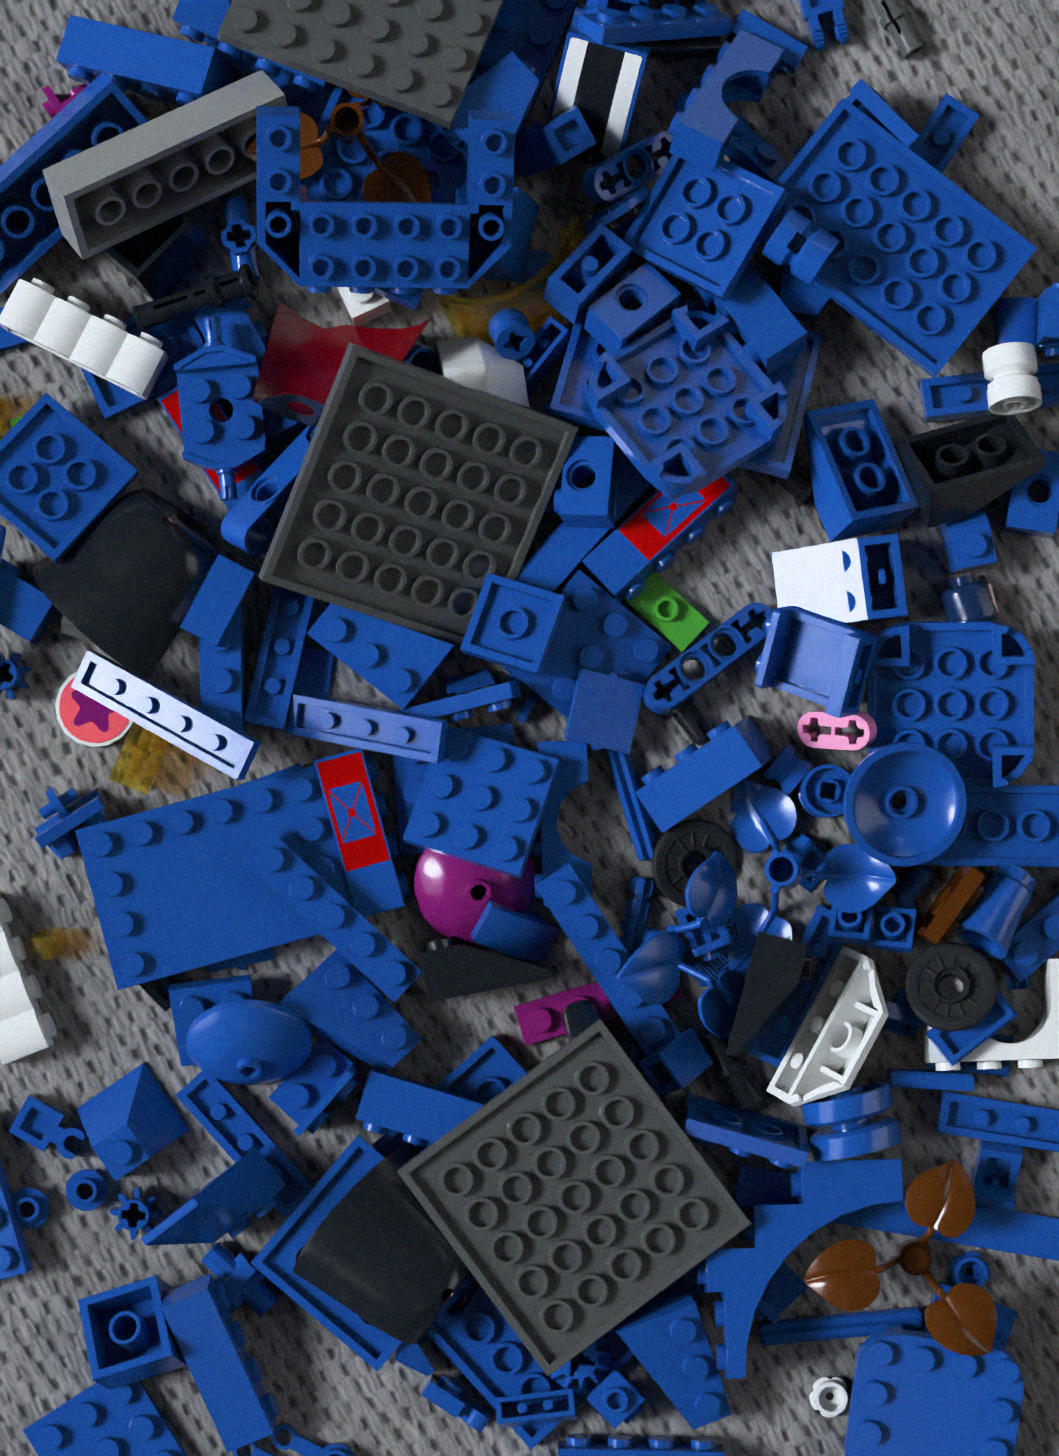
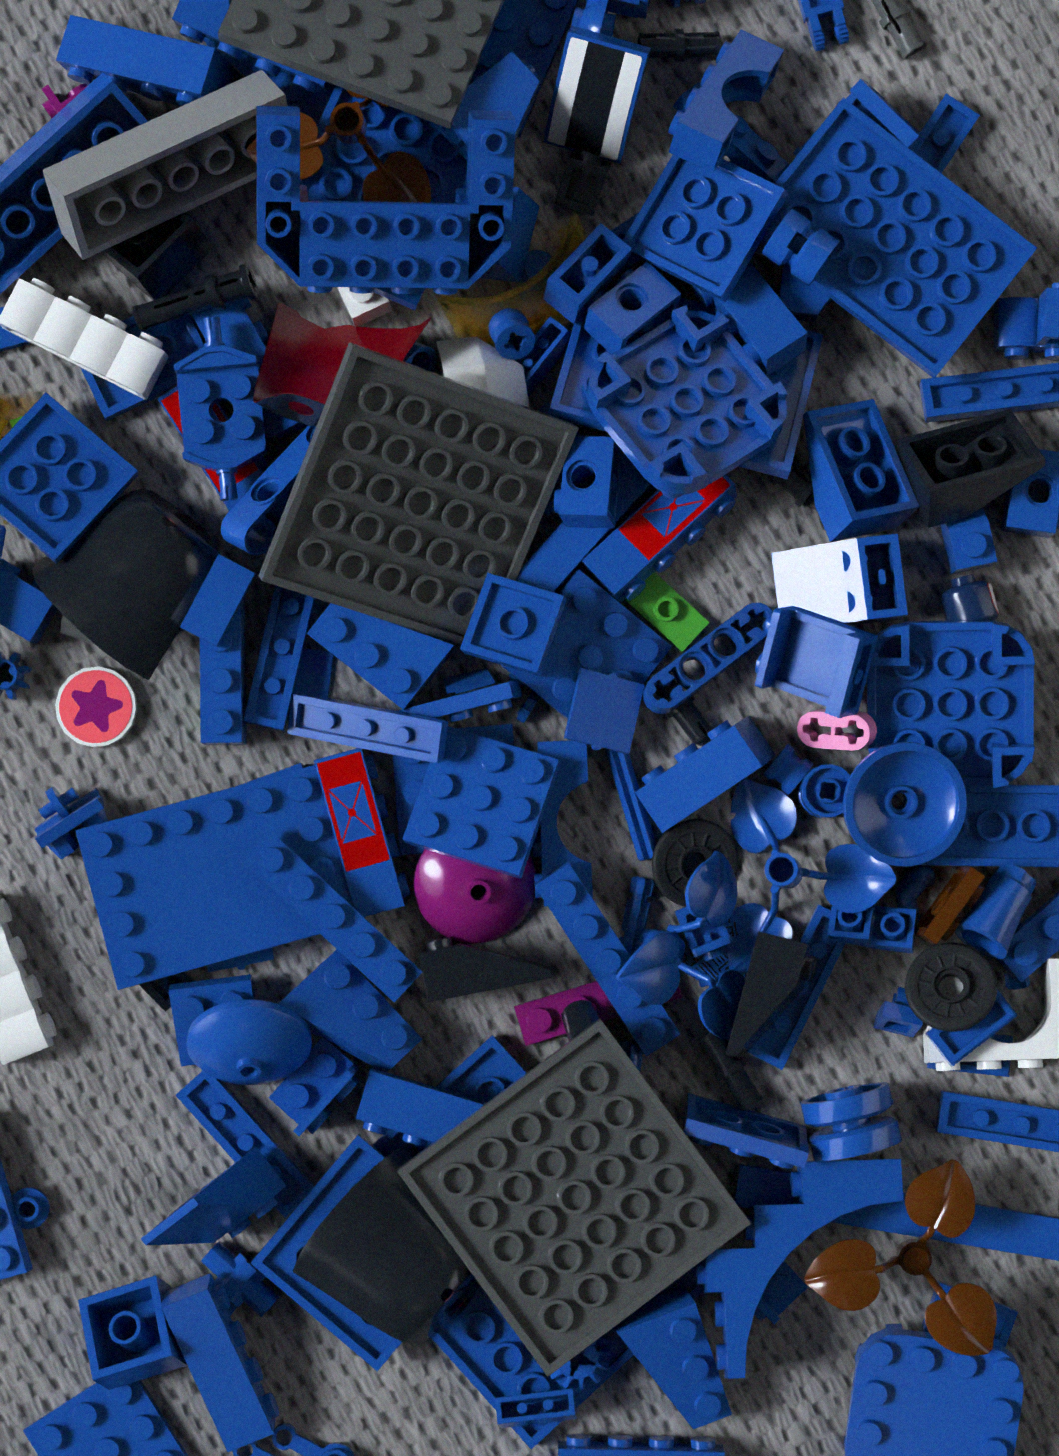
(41, 1124): blue plate -> none
(49, 943): clear yellow plate -> none
(97, 1183): blue plate -> none
(130, 1121): blue slope -> none
(139, 759): clear yellow hips -> none
(144, 1205): blue gear -> none
(166, 715): plate -> none
(236, 221): blue axle -> none
(412, 1357): blue slope -> none
(448, 1396): blue plate -> none
(514, 933): blue slope -> none
(552, 143): blue slope -> none
(616, 167): blue beam -> none
(617, 208): blue wheel -> none
(617, 1399): blue bracket -> none
(649, 24): blue plate -> none
(676, 1063): blue brick -> none
(793, 49): blue piece -> none
(808, 855): blue slope -> none
(831, 1407): white plate -> none
(833, 1033): white wedge -> none
(837, 1326): blue axle -> none
(930, 1079): blue tile -> none
(969, 1260): blue plate -> none
(996, 1175): blue bracket -> none
(1011, 376): white wheel -> none

